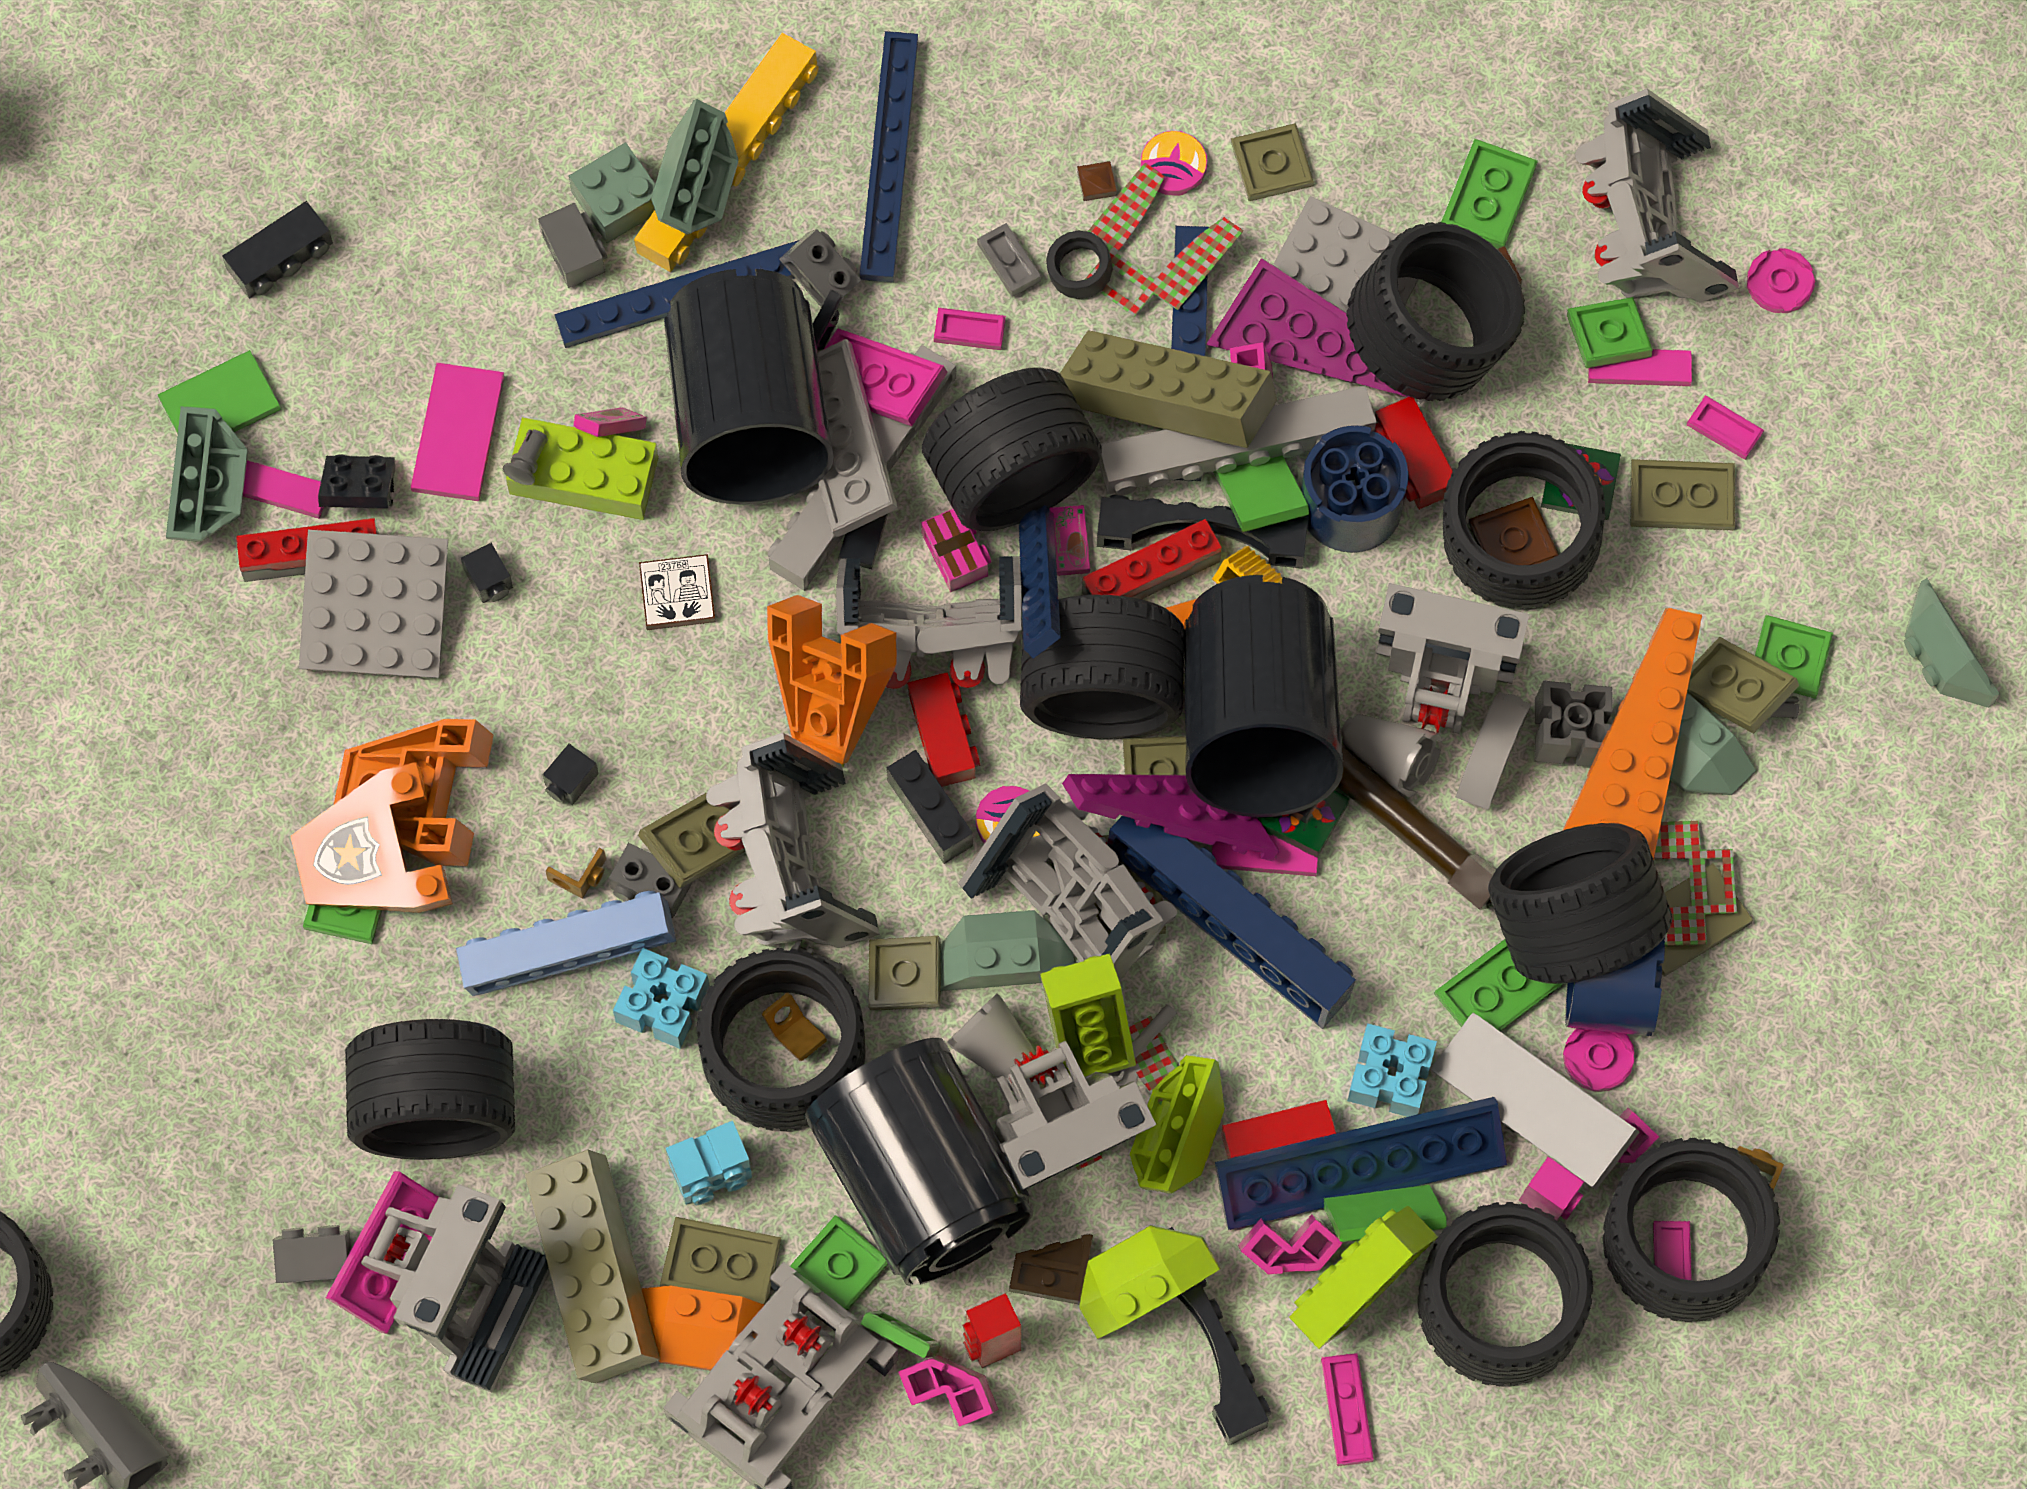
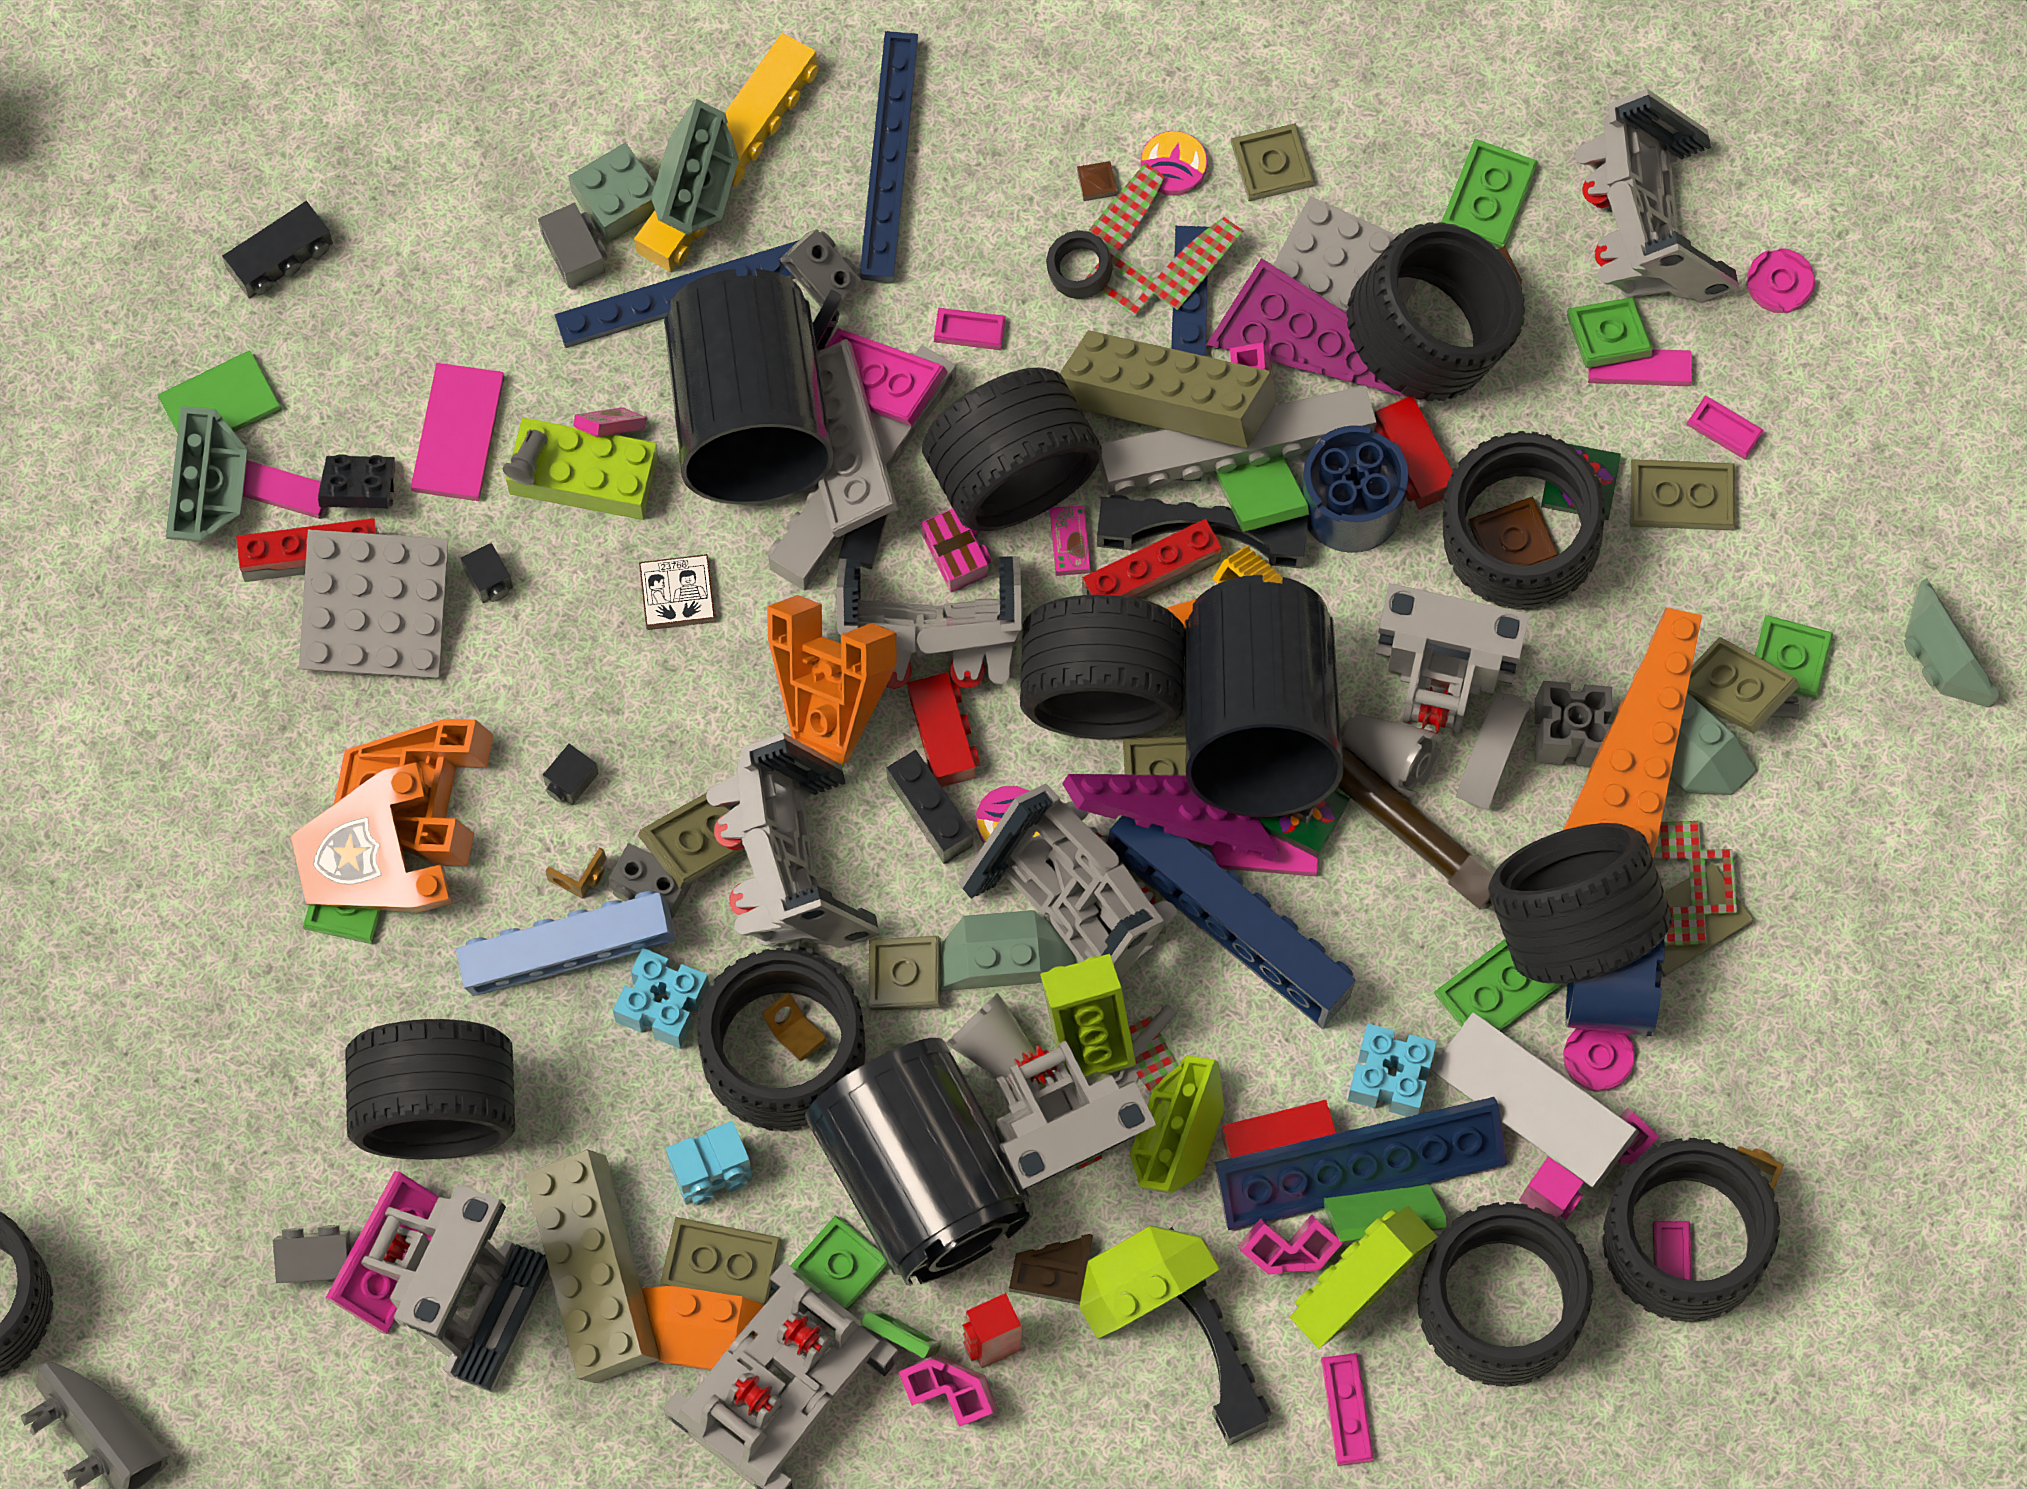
(1009, 259): flat silver plate -> none
(1039, 581): dark blue plate -> none

